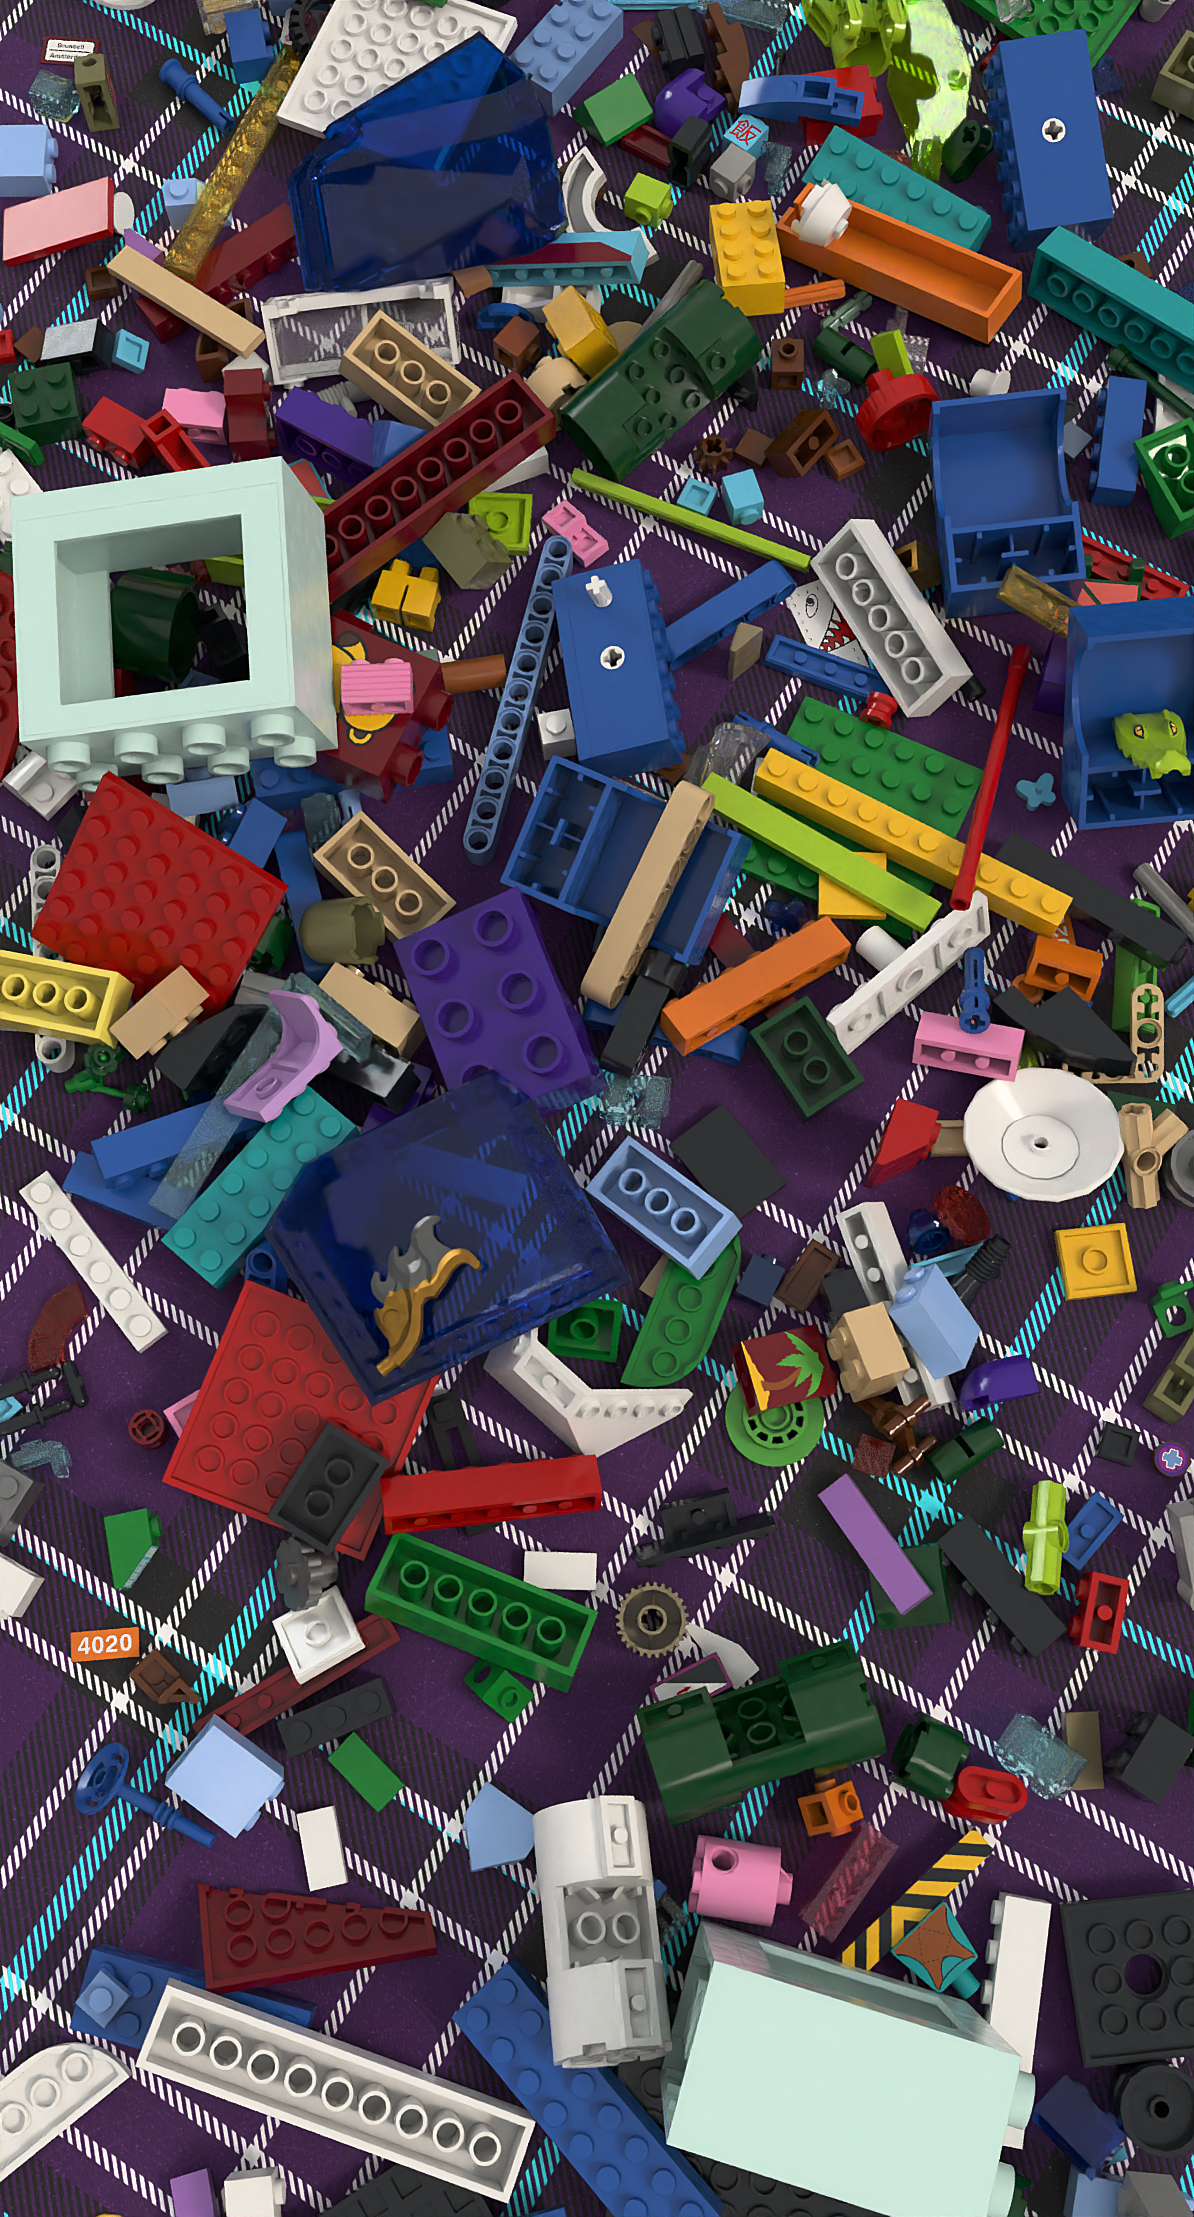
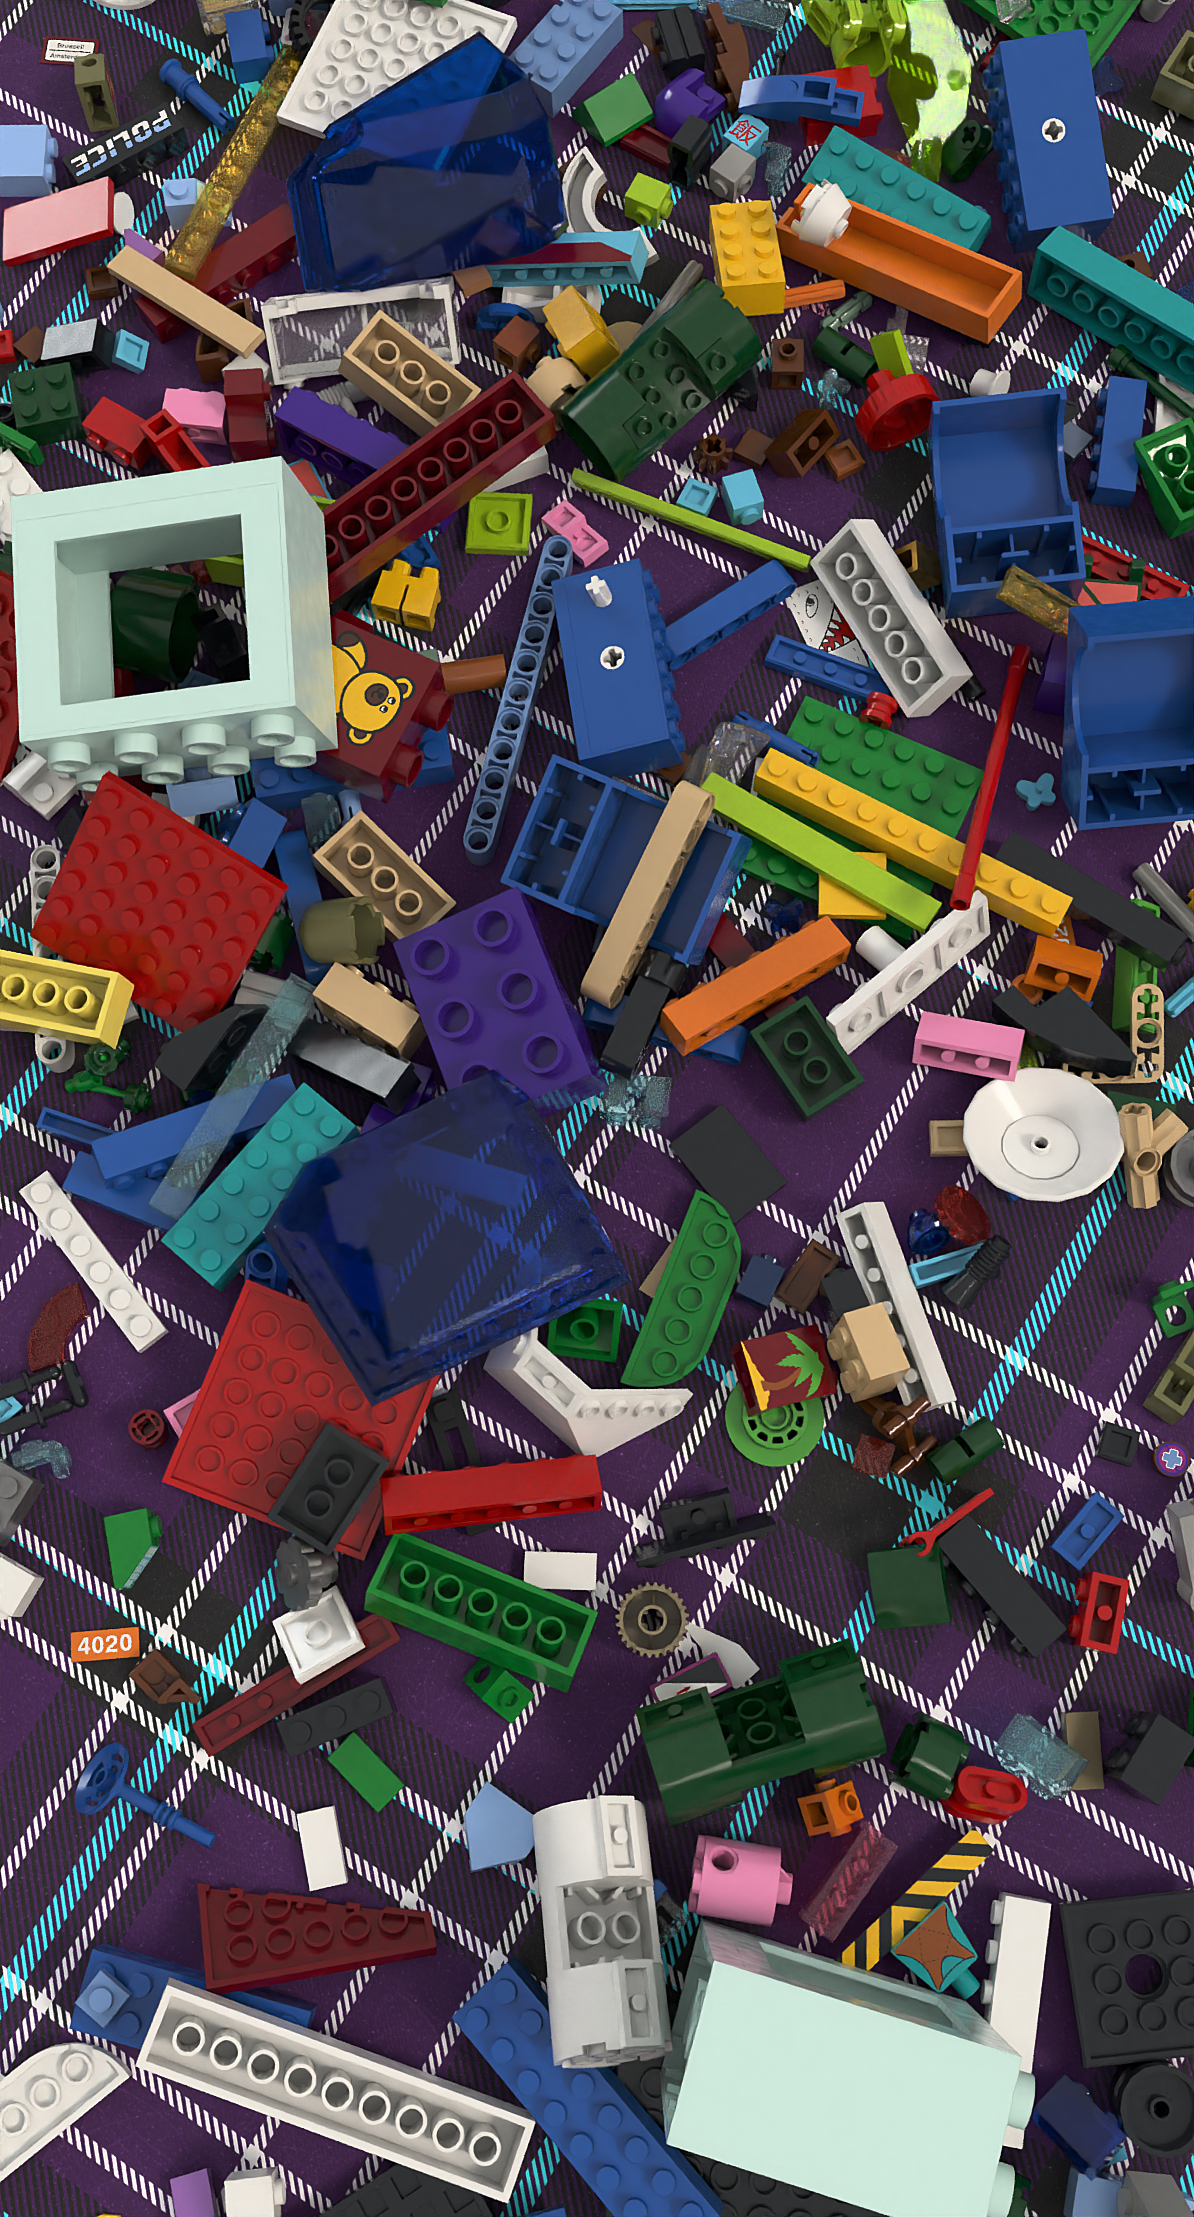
(54, 97): clear light blue brick -> none
(70, 1127): none -> blue piece
(129, 149): none -> black brick
(160, 1014): tan brick -> none
(226, 1776): light blue brick -> none
(304, 1052): lavender bracket -> none
(351, 1032): clear light blue tile -> none
(377, 687): bright pink brick -> none
(391, 439): blue slope -> none
(409, 1284): piece -> none
(468, 550): olive brick -> none
(556, 734): white brick -> none
(664, 1207): light blue brick -> none
(744, 649): dark tan slope -> none
(875, 1544): medium lavender tile -> none
(904, 1141): red slope -> none
(929, 1536): none -> red flag
(934, 1321): light blue brick -> none
(974, 998): blue pin -> none
(995, 1383): dark purple brick -> none
(1045, 1538): lime piece -> none
(1095, 1261): yellow tile -> none
(1153, 741): lime animal -> none

